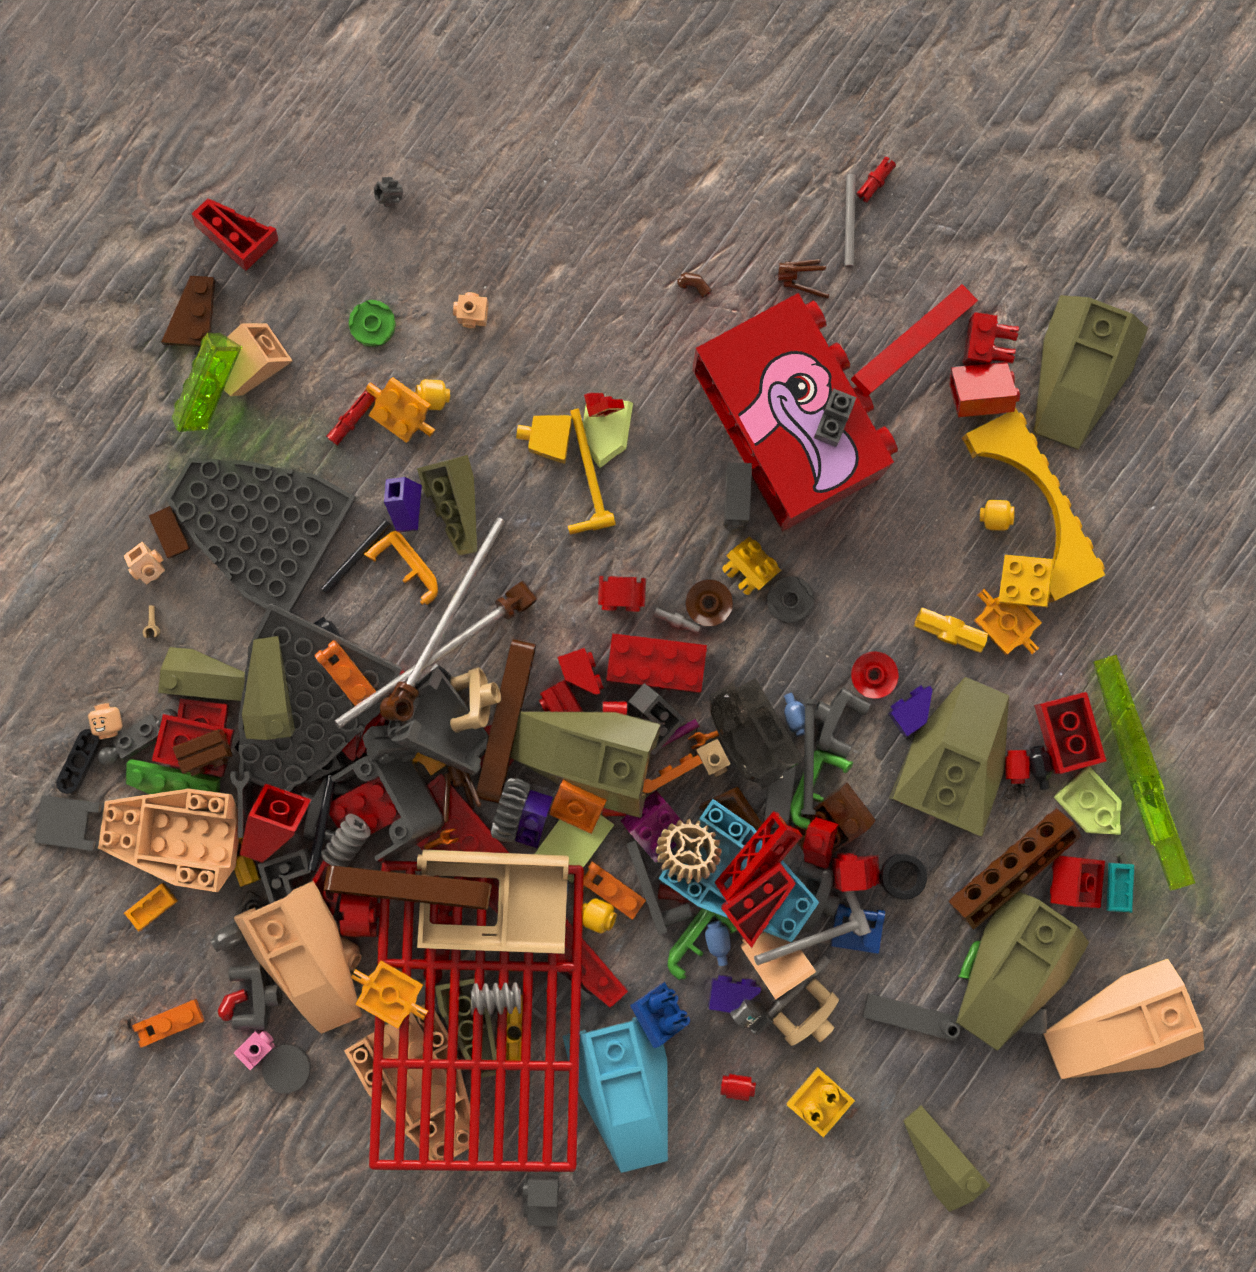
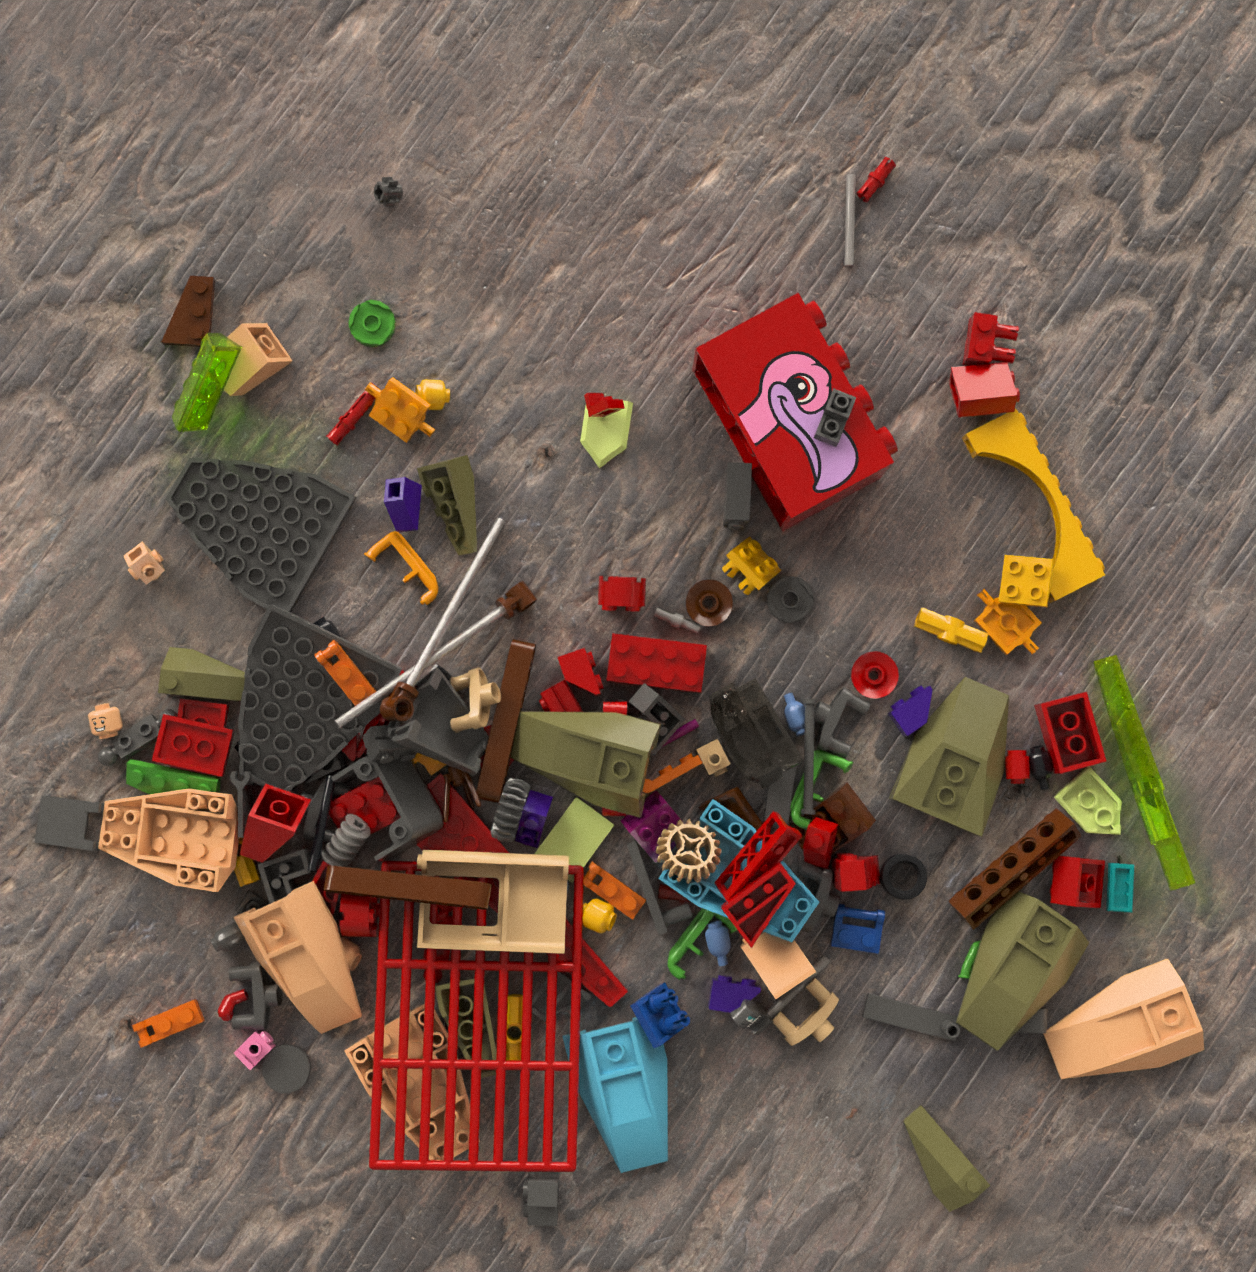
(78, 780): black beam -> none
(151, 623): tan hand -> none
(151, 906): light orange plate -> none
(169, 532): reddish brown tile -> none
(203, 752): reddish brown brick -> none
(233, 233): red wedge -> none
(267, 700): olive wedge -> none
(356, 556): black bar -> none
(389, 994): light orange plate -> none
(443, 839): orange hand -> none
(471, 310): light nougat brick -> none
(495, 998): light grey piece -> none
(548, 436): yellow torso -> none
(577, 806): orange tile -> none
(601, 518): yellow bar -> none
(694, 280): reddish brown arm -> none
(702, 738): orange hand -> none
(737, 1087): red brick -> none
(789, 270): reddish brown plant -> none
(820, 1102): yellow plate -> none
(857, 924): light grey bar -> none
(913, 340): red tile -> none
(997, 515): yellow head -> none
(1083, 366): olive wedge -> none

